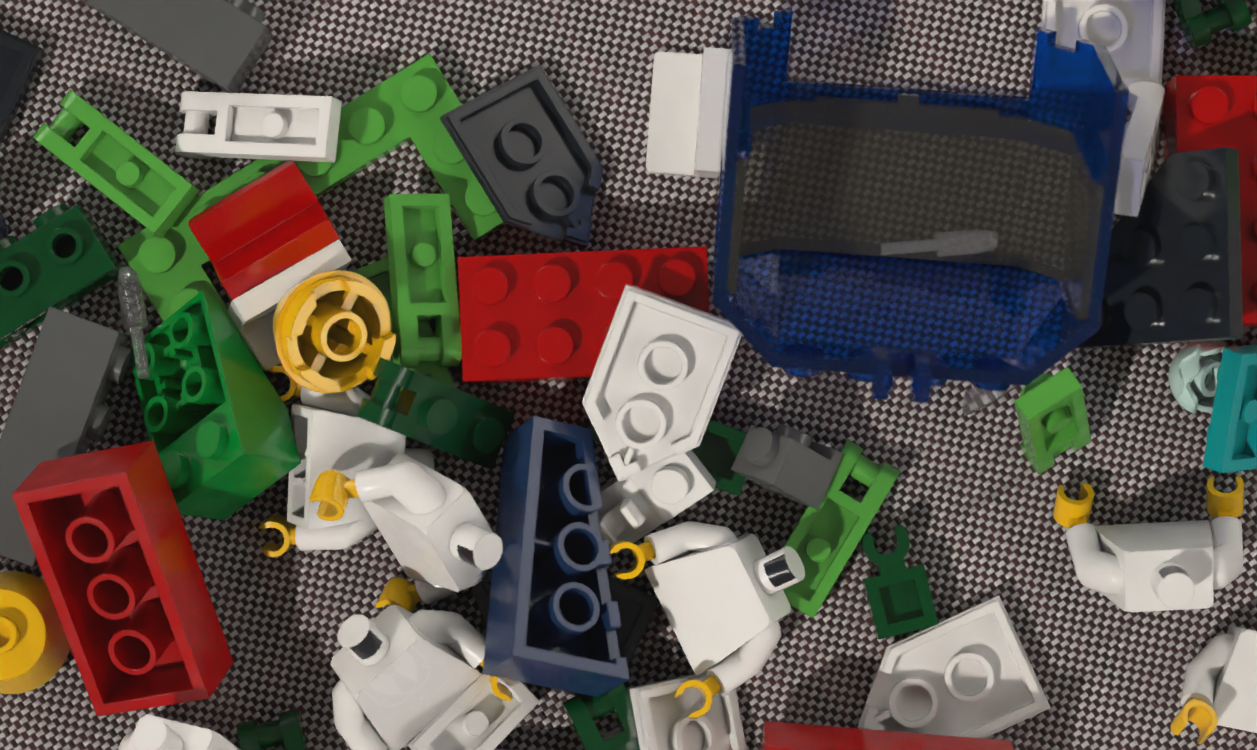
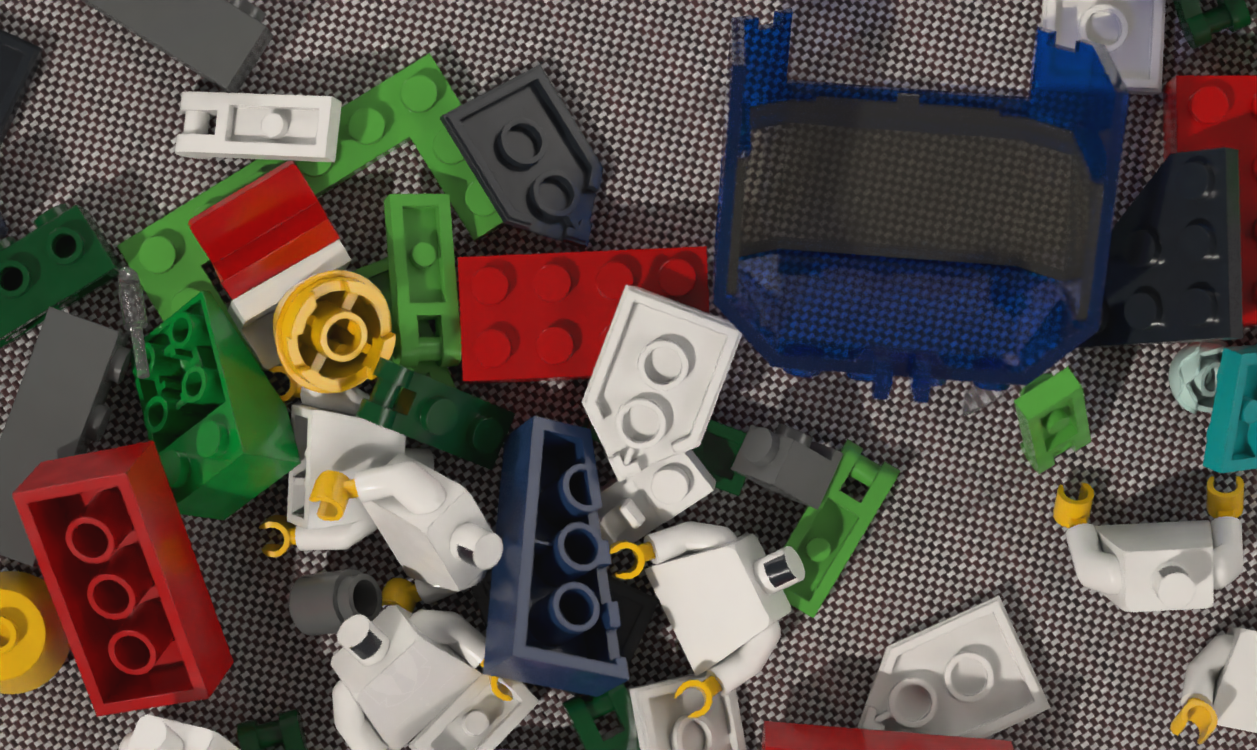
(117, 165): bright green plate -> none
(326, 599): none -> dark grey brick
(687, 113): white panel -> none
(899, 595): dark green plate -> none
(947, 243): clear piece -> none
(1139, 145): white plate -> none

